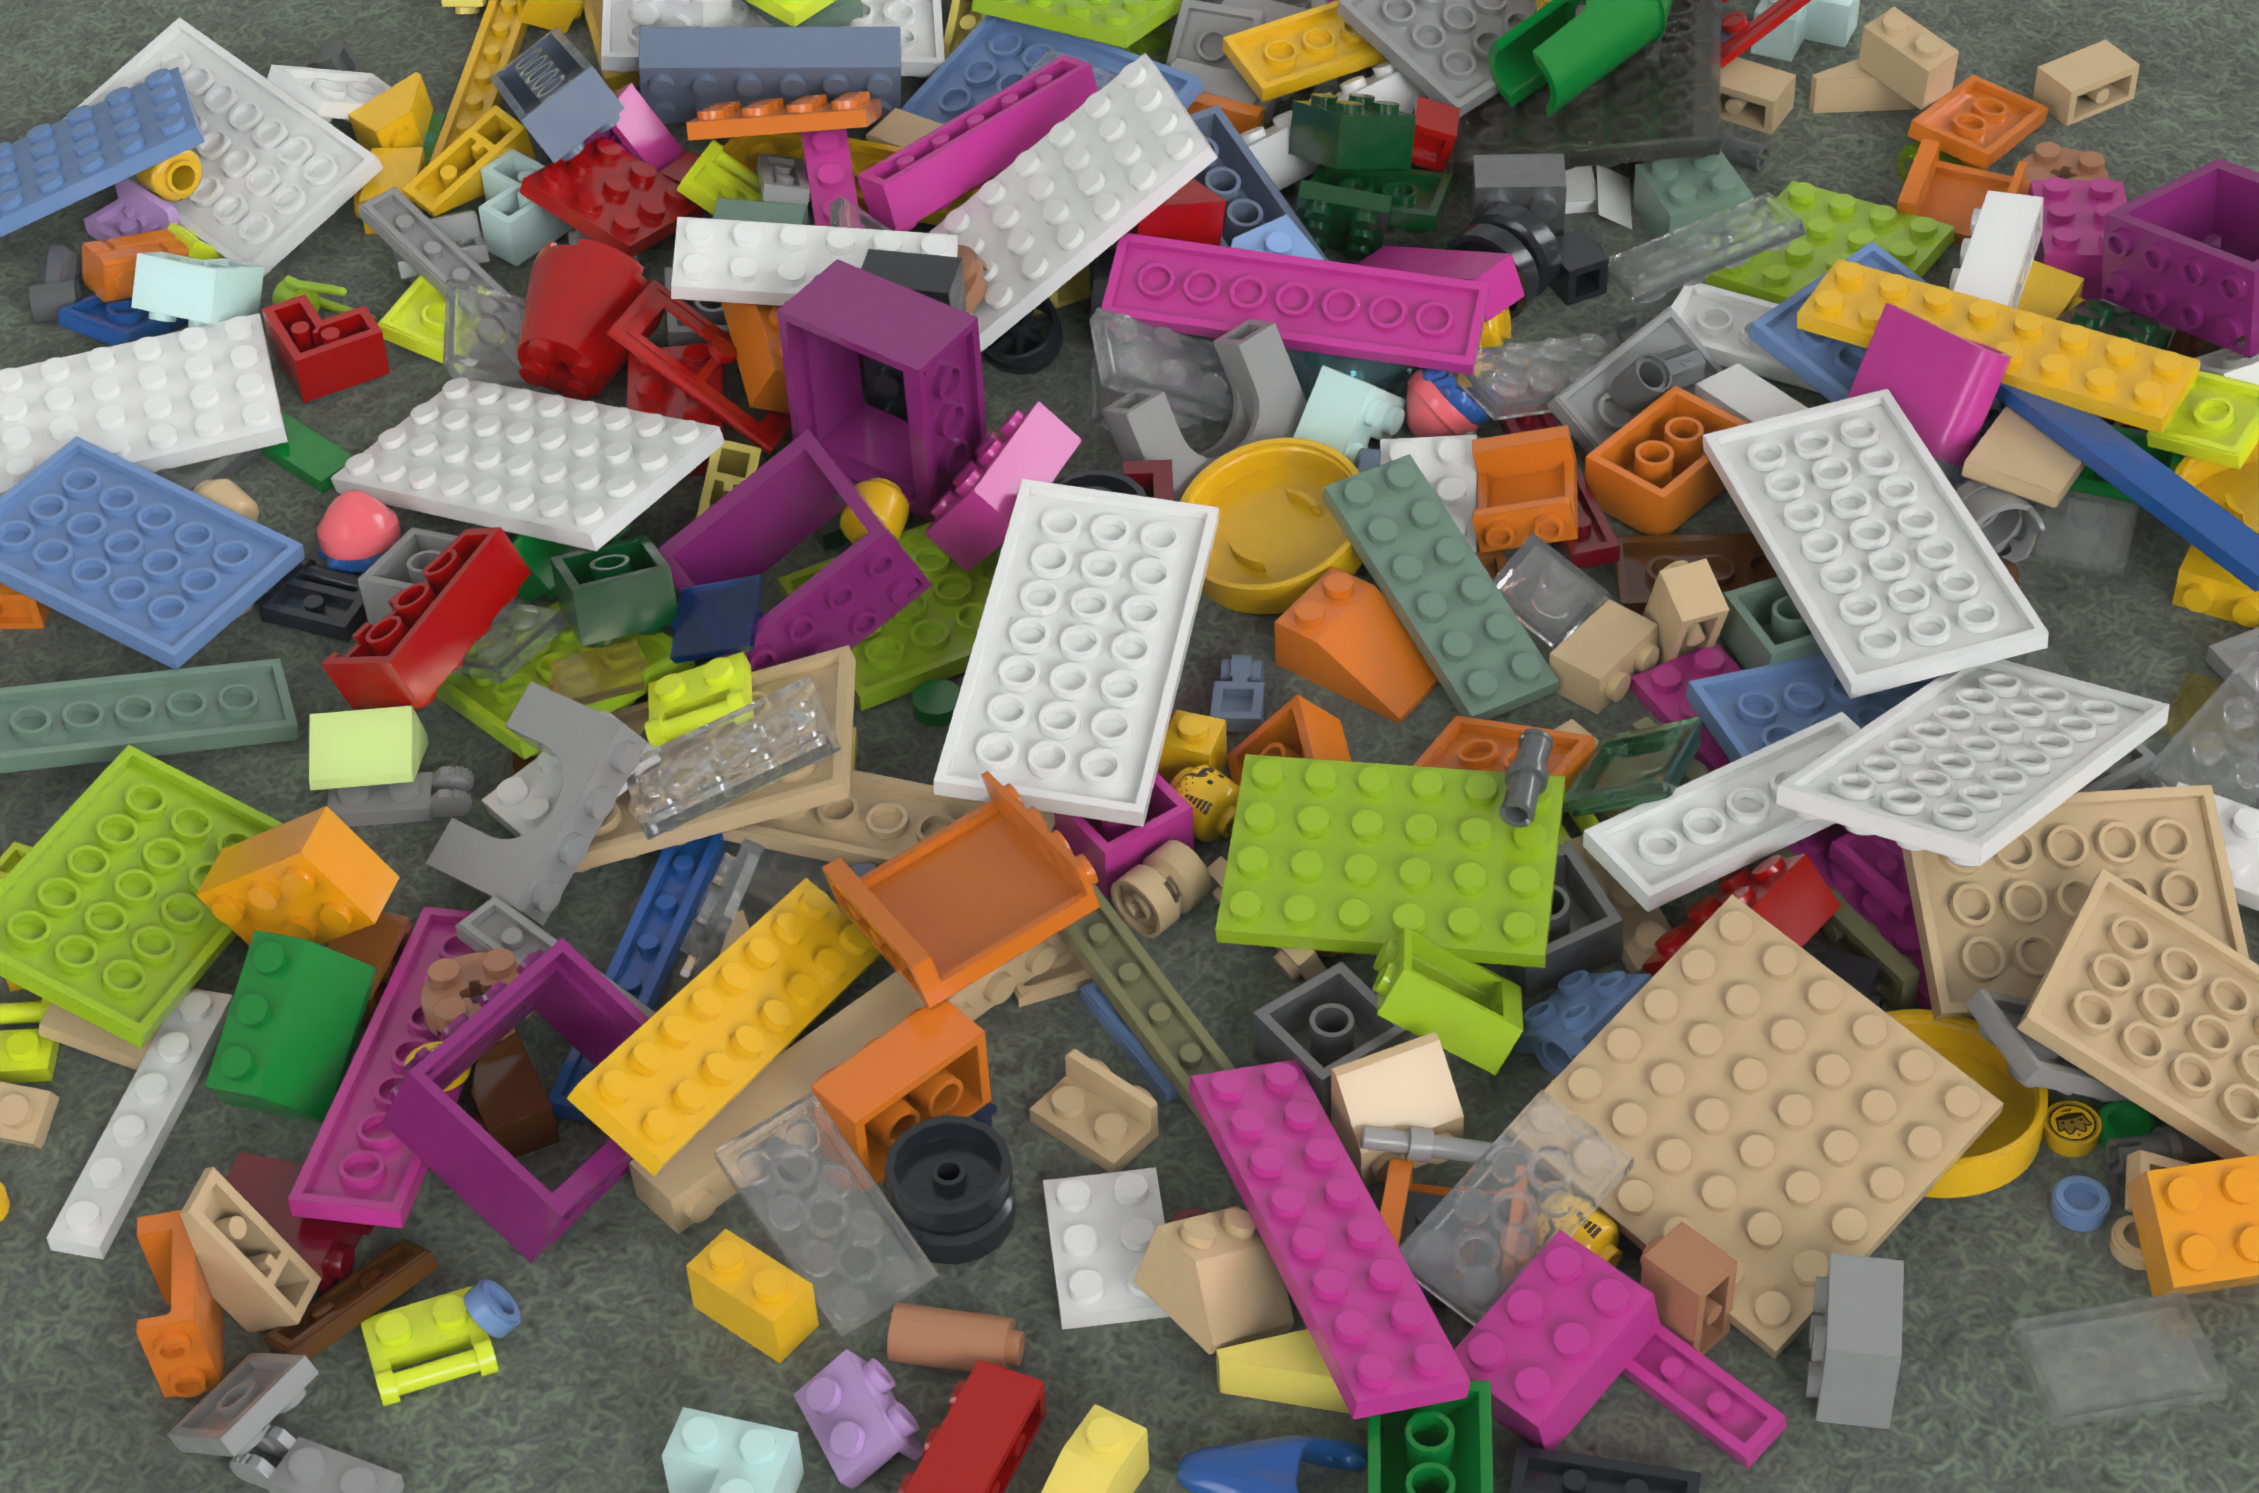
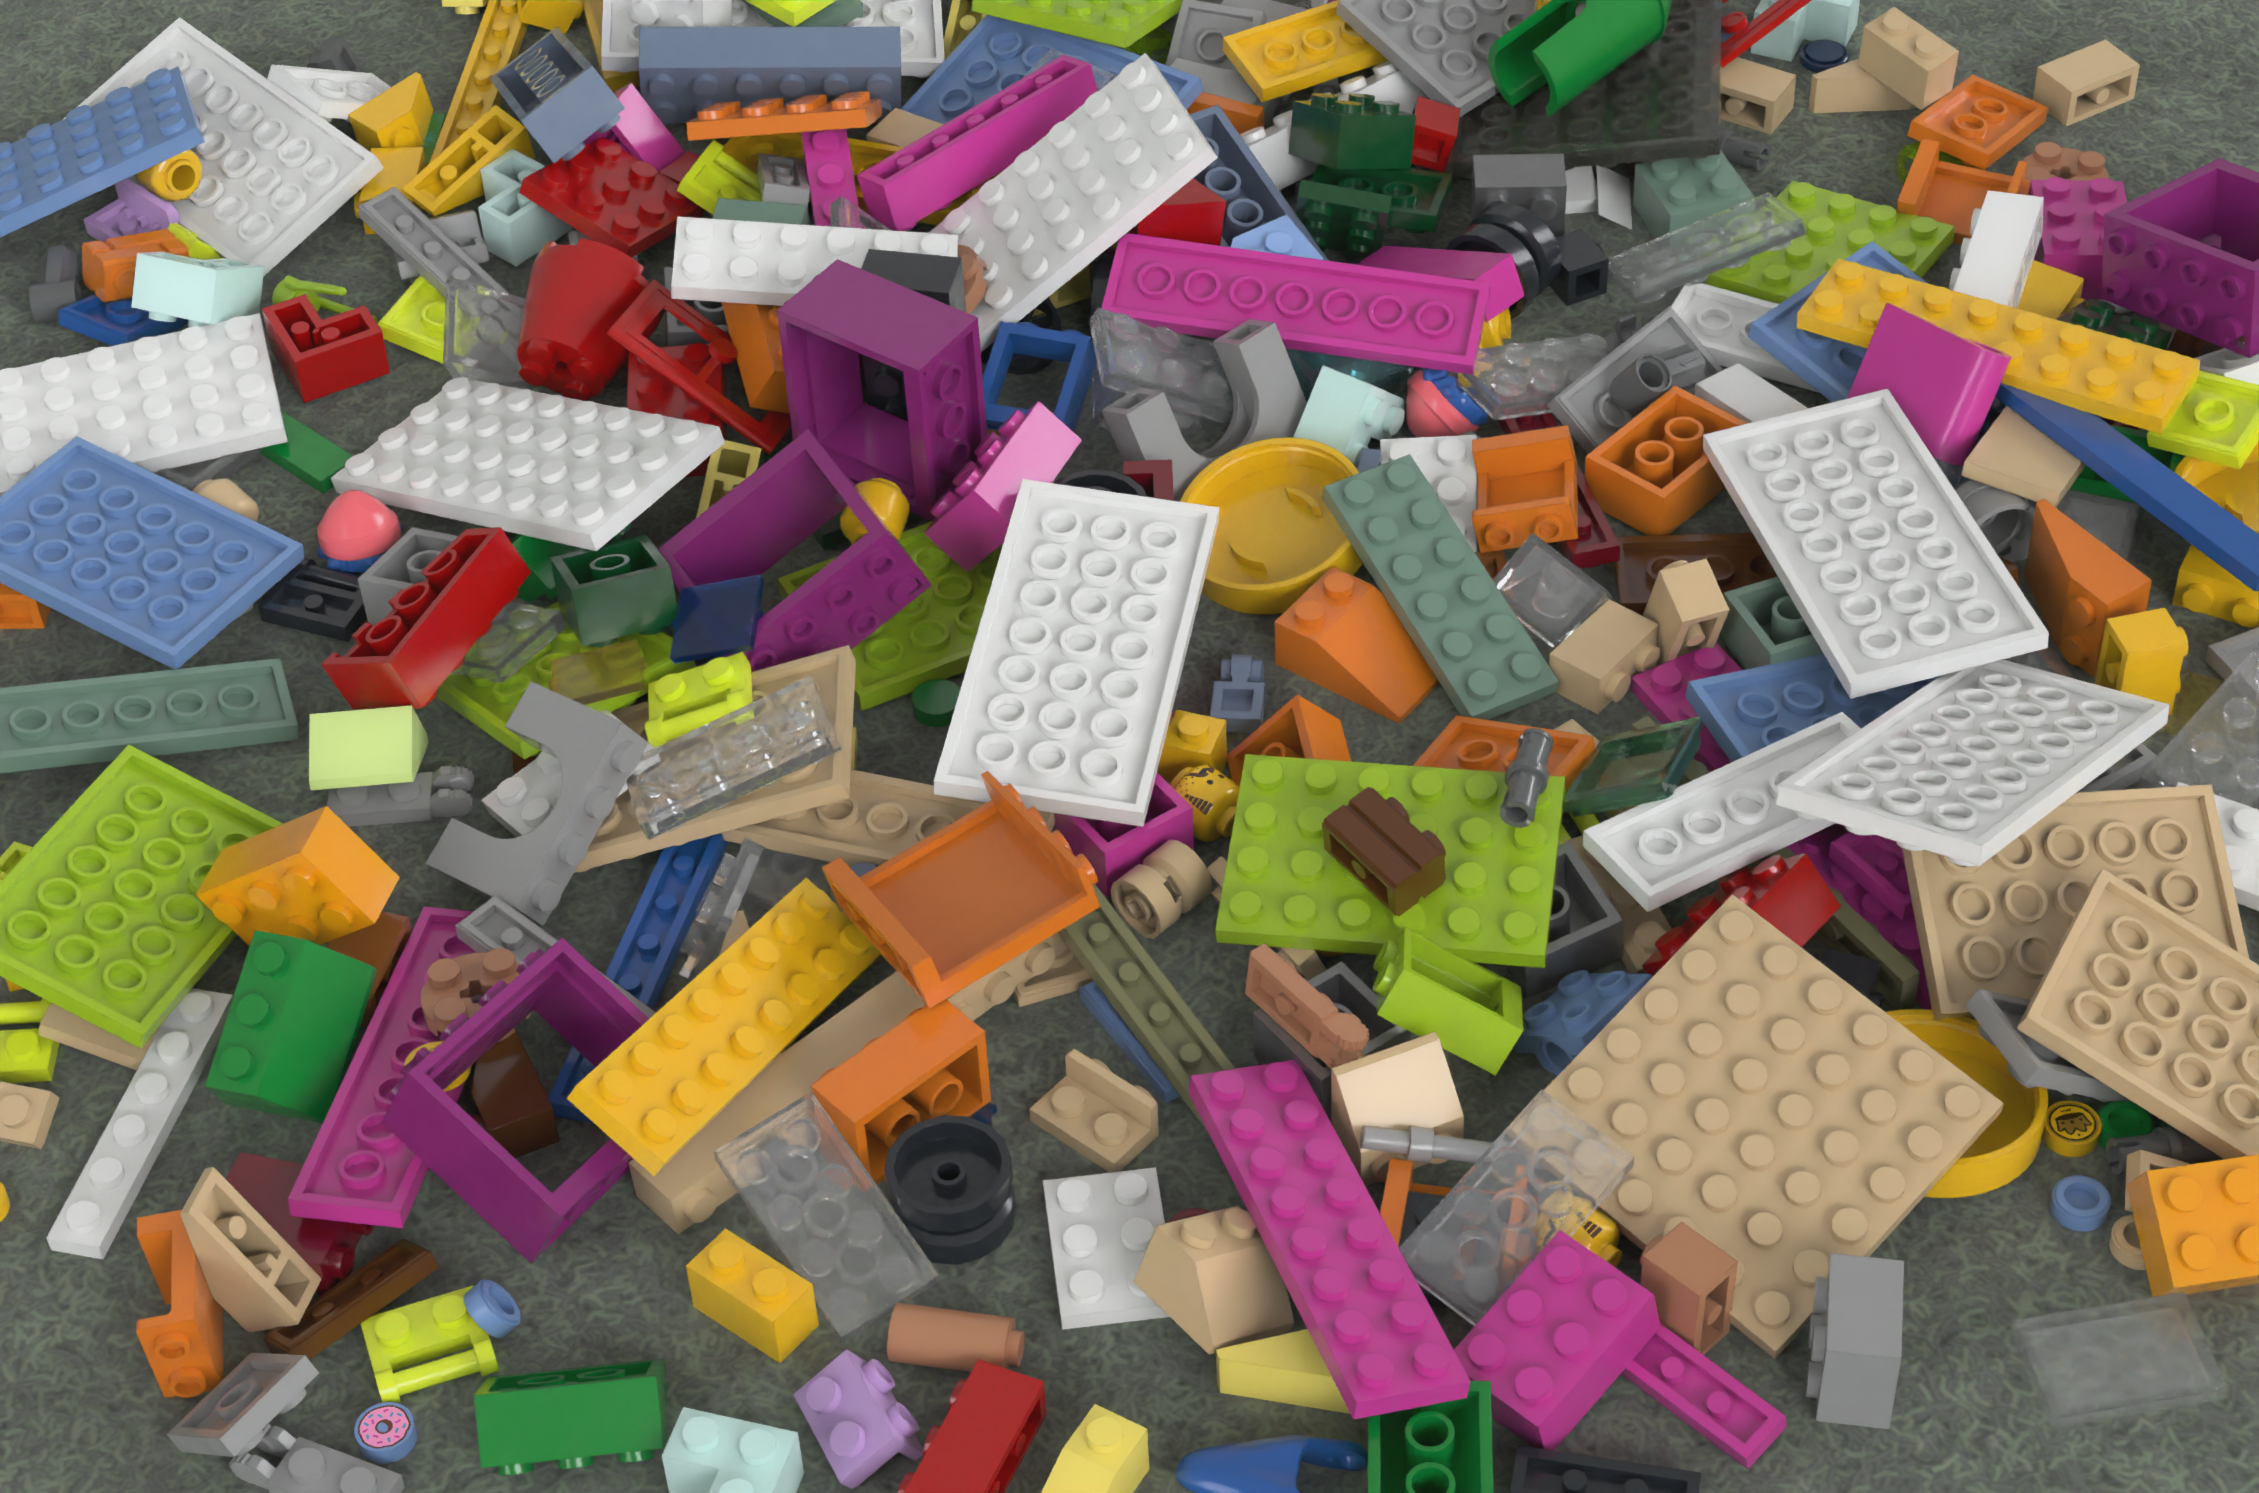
(385, 1432): none -> tile
(572, 1416): none -> green slope
(1042, 343): none -> blue window
(1303, 1010): none -> nougat hinge
(1385, 850): none -> reddish brown brick
(1823, 55): none -> dark blue piece
(2079, 585): none -> orange slope
(2143, 655): none -> yellow brick

